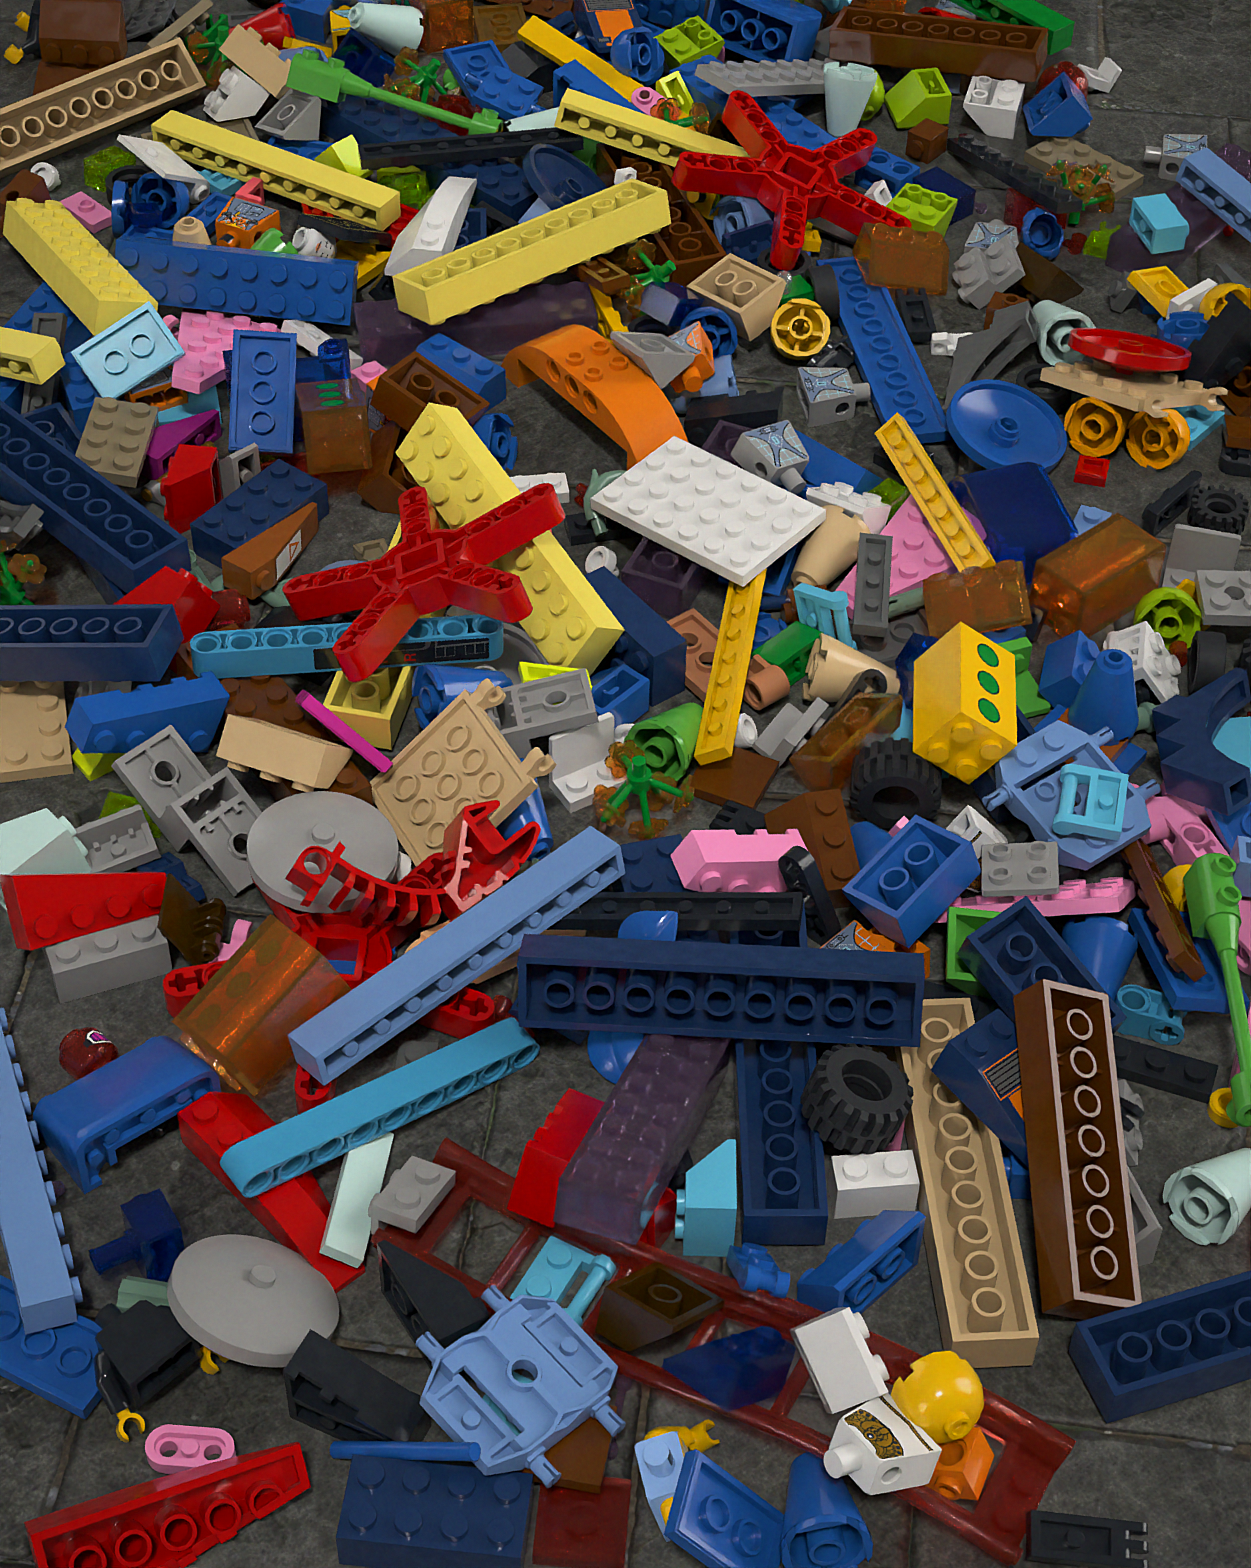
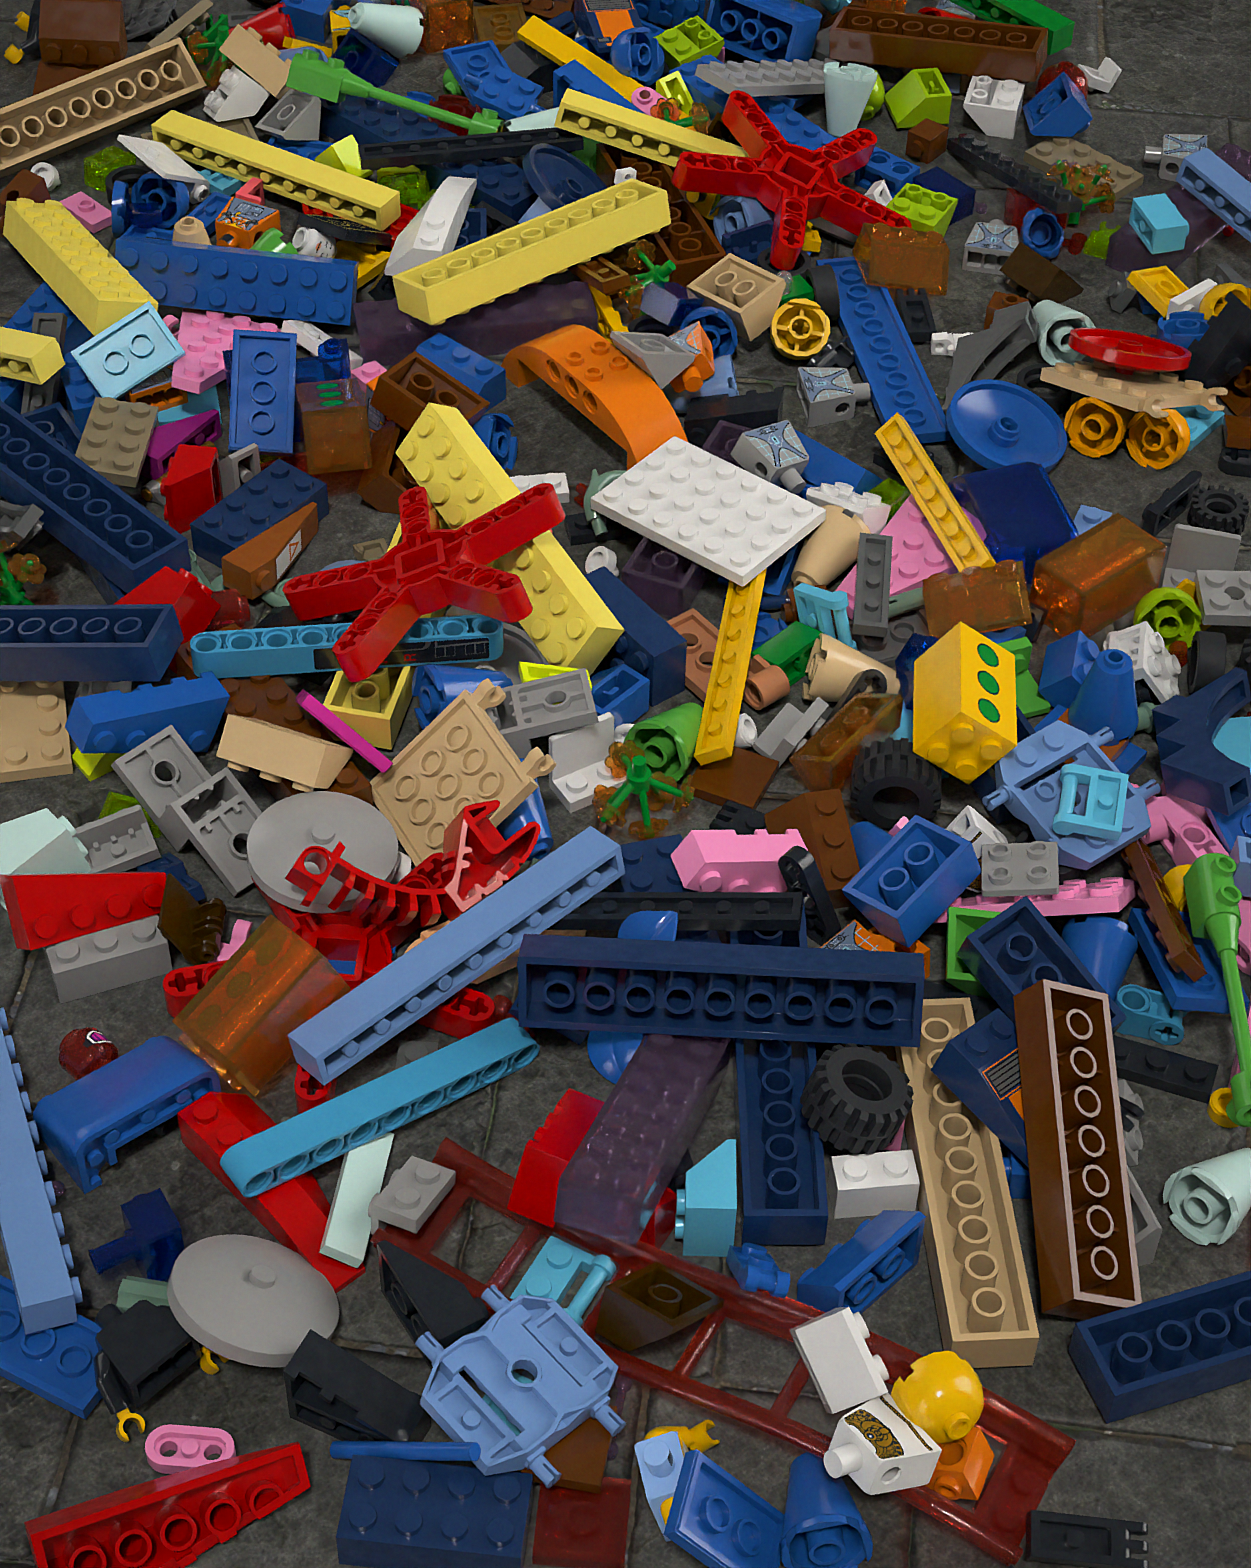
(418, 86): plant -> none
(736, 1367): clear blue slope -> none
(987, 271): light grey plate -> none
(1091, 471): red tile -> none

